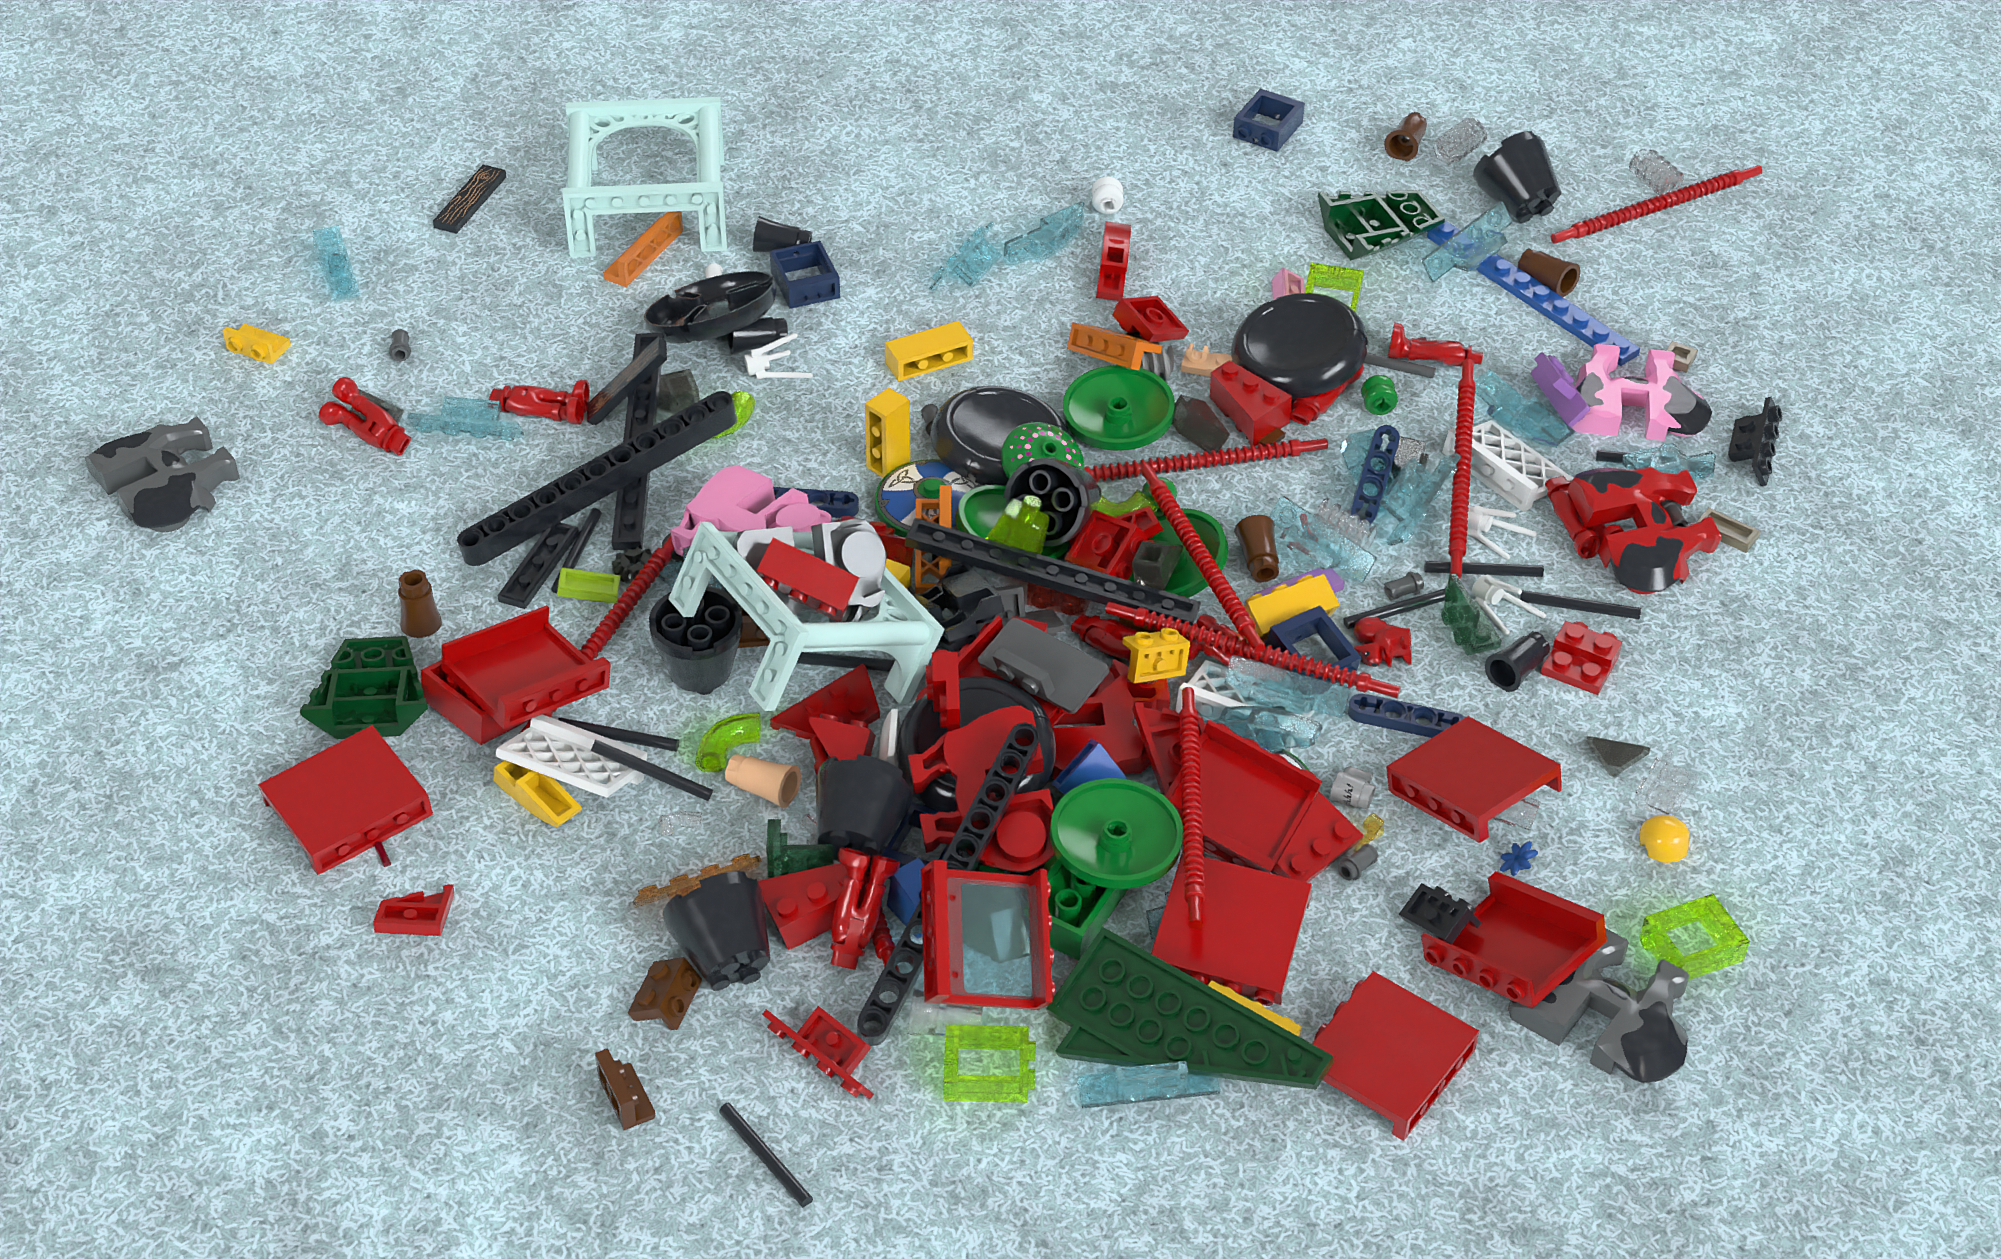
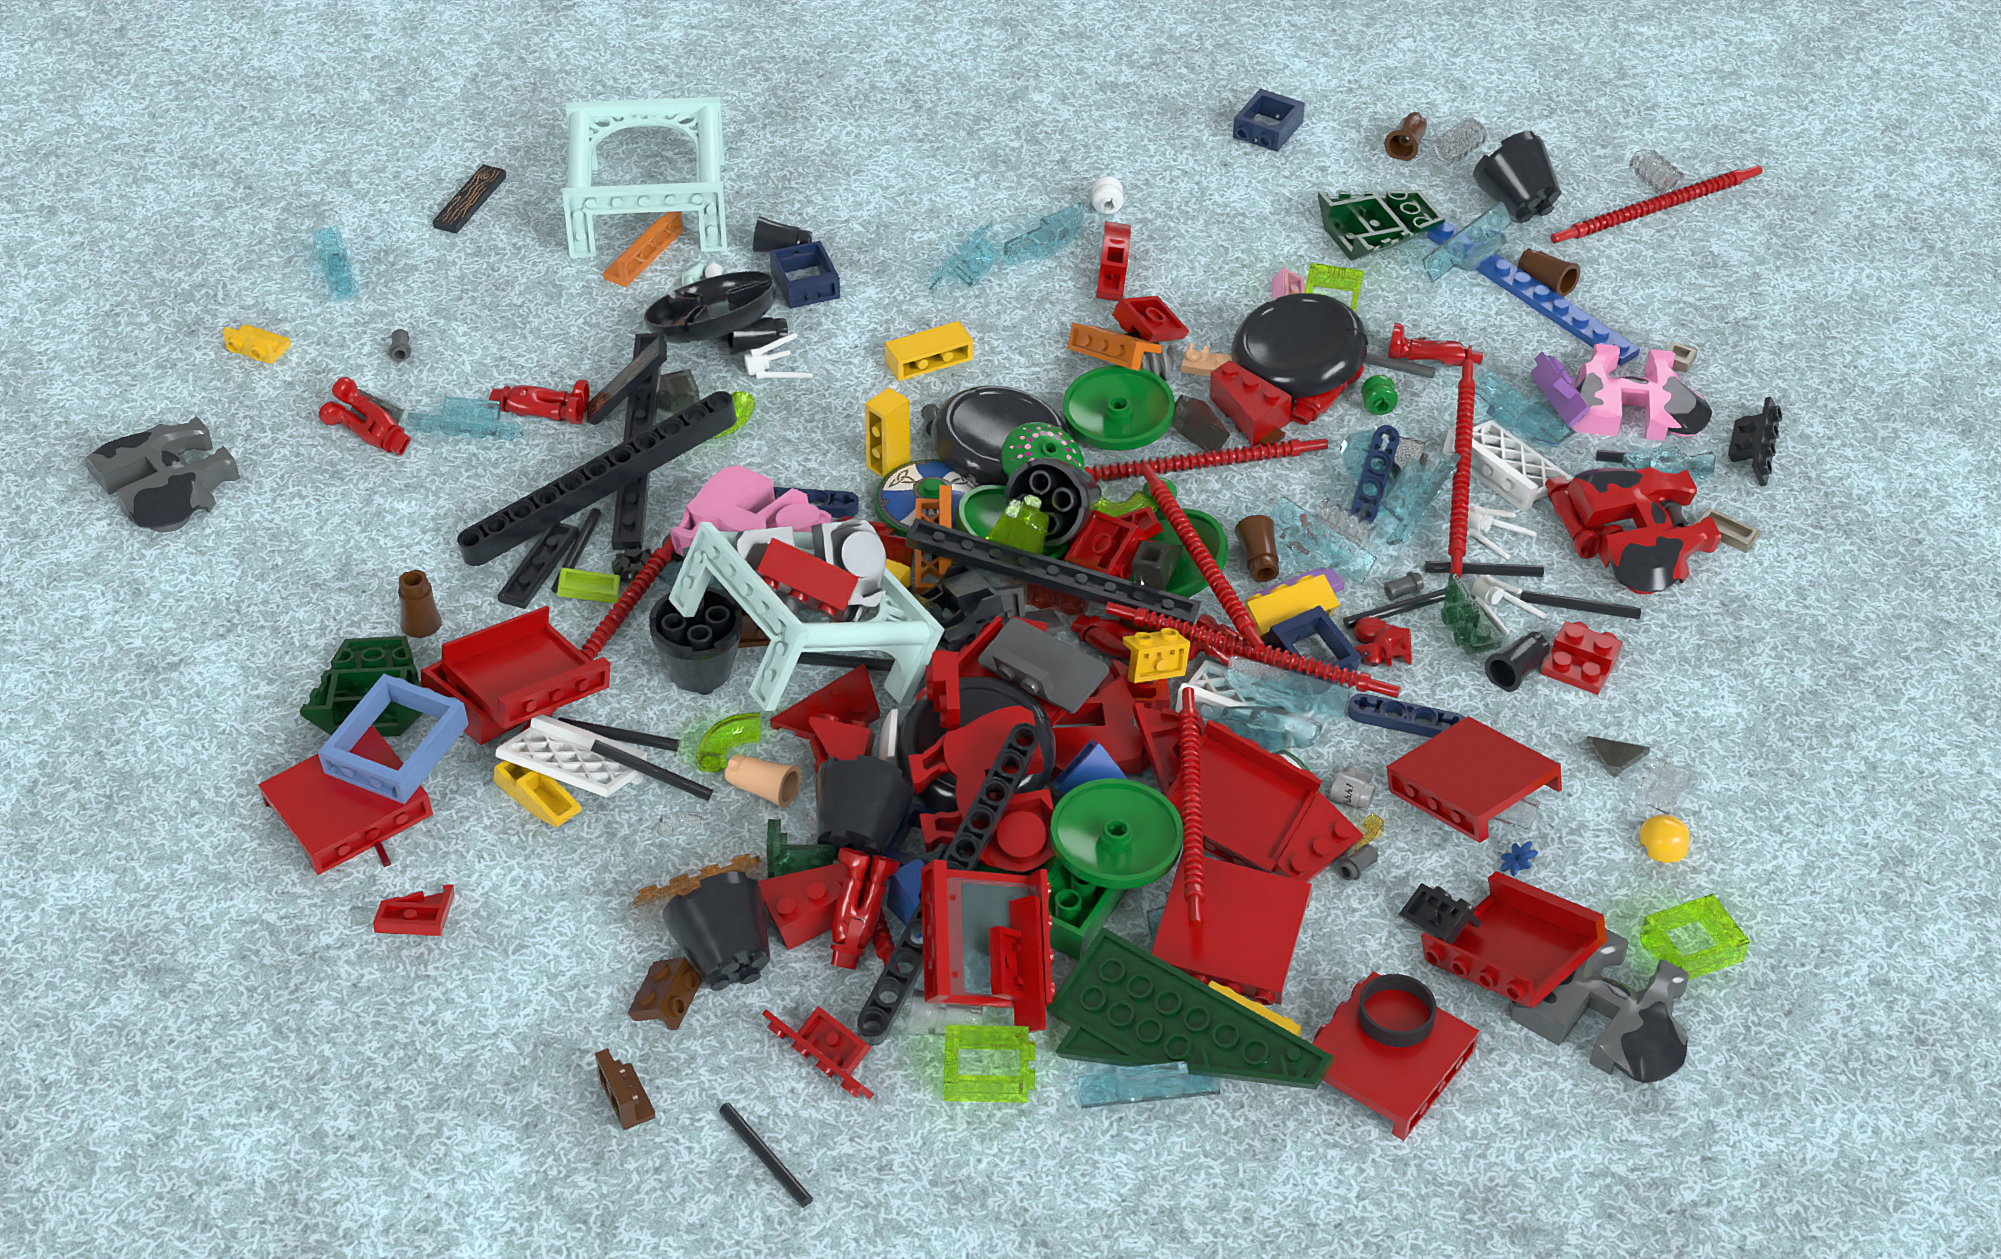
(393, 784): none -> medium blue window
(693, 274): none -> light aqua arm
(1018, 963): none -> red bracket
(1402, 983): none -> black tyre

